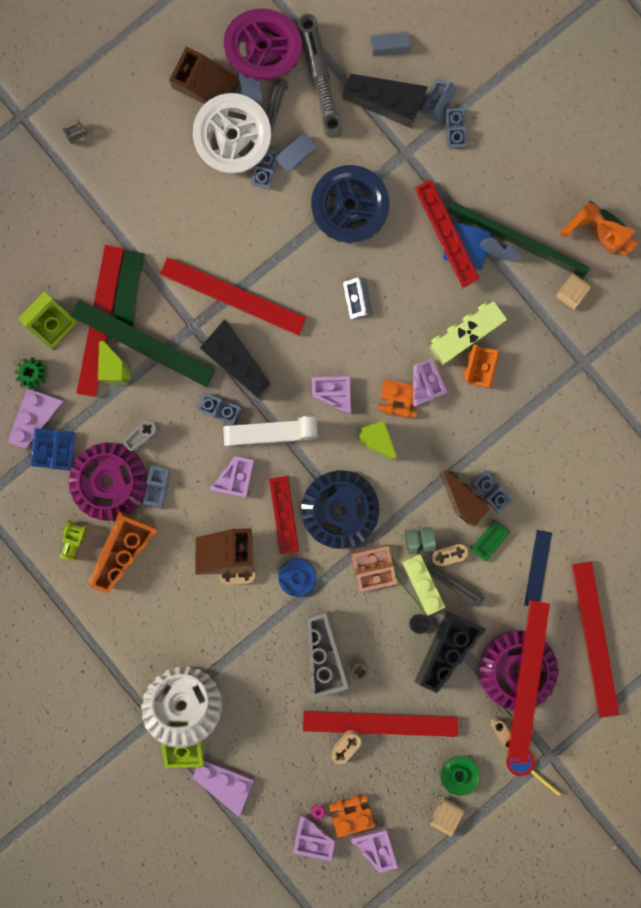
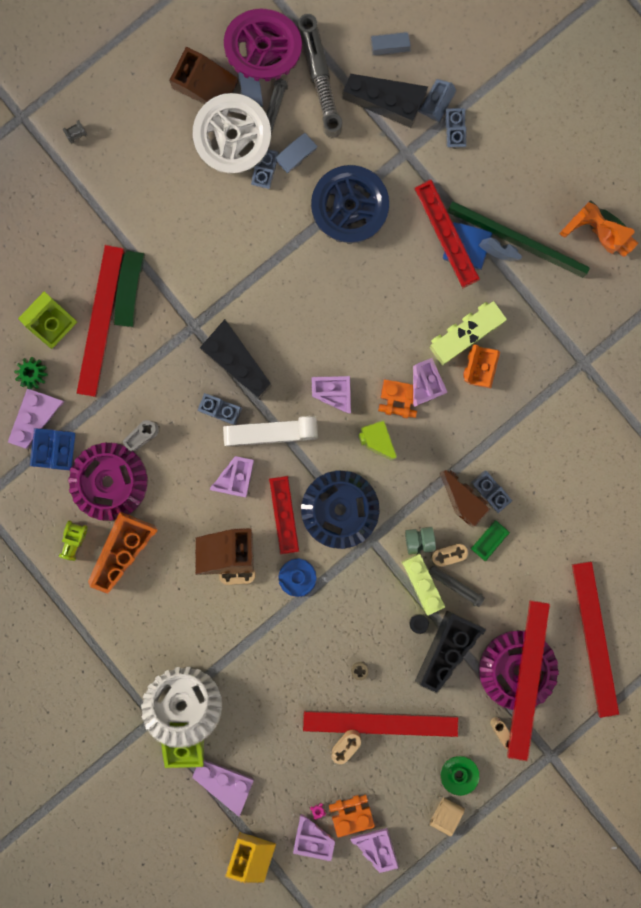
(112, 367): lime slope -> none
(142, 343): dark green tile -> none
(156, 487): sand blue slope -> none
(233, 296): red tile -> none
(250, 859): none -> yellow slope
(325, 657): light grey wedge -> none
(357, 298): sand blue slope -> none
(374, 568): nougat slope -> none
(523, 768): piece -> none
(538, 566): dark blue sticker -> none
(573, 291): tan piece -> none

